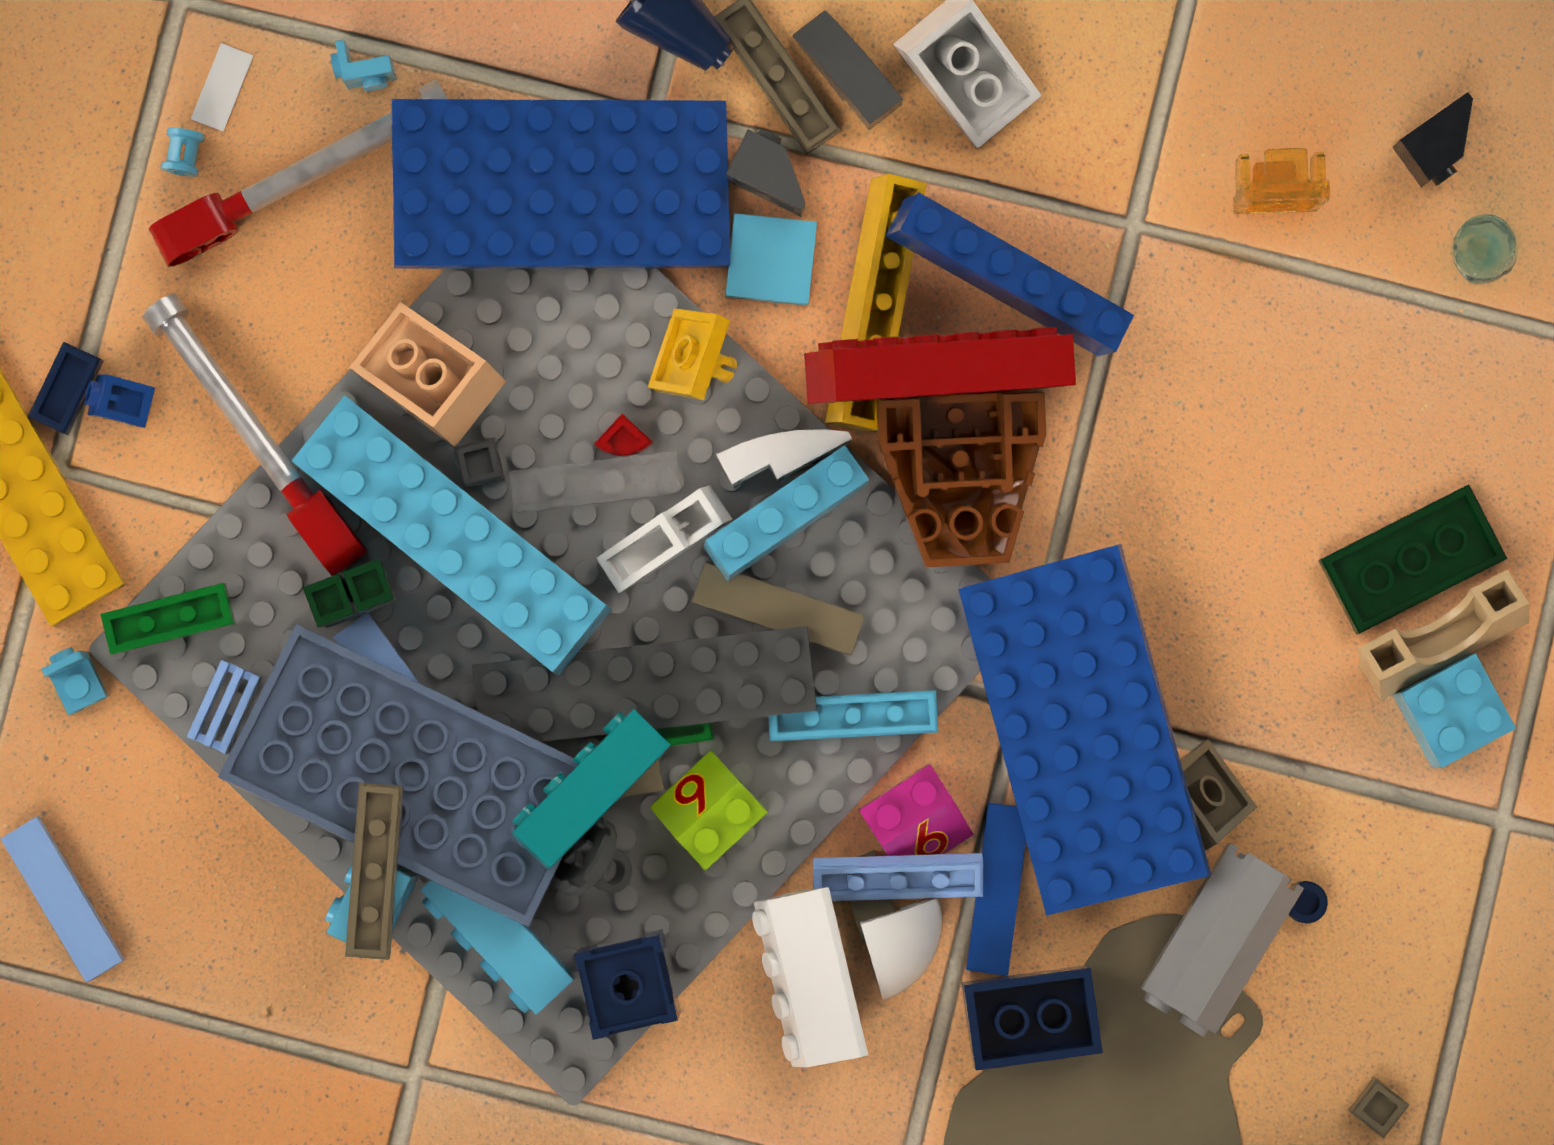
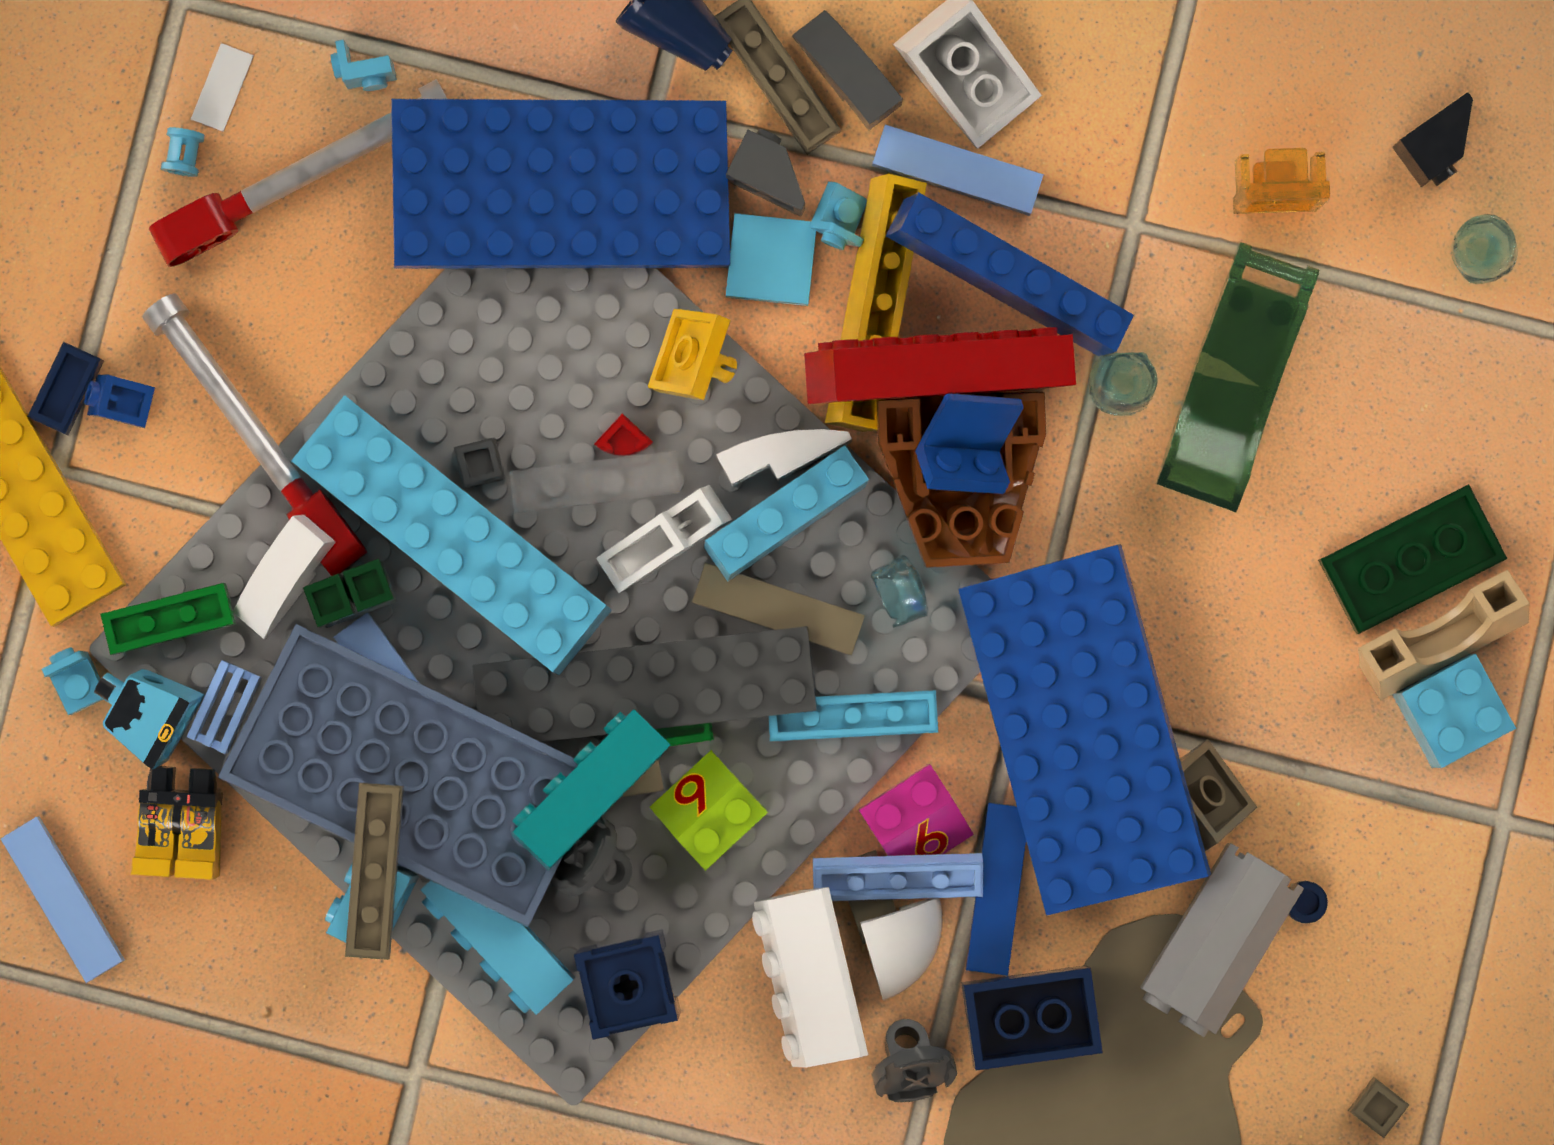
(148, 713): none -> medium azure torso
(179, 827): none -> hips
(282, 574): none -> white slope
(428, 374): light nougat slope -> none
(839, 216): none -> medium azure bracket
(901, 590): none -> clear light blue hair
(914, 1071): none -> dark grey tile
(957, 170): none -> light blue tile
(965, 443): none -> blue bracket
(1122, 383): none -> clear light blue hair
(1235, 381): none -> clear green windscreen

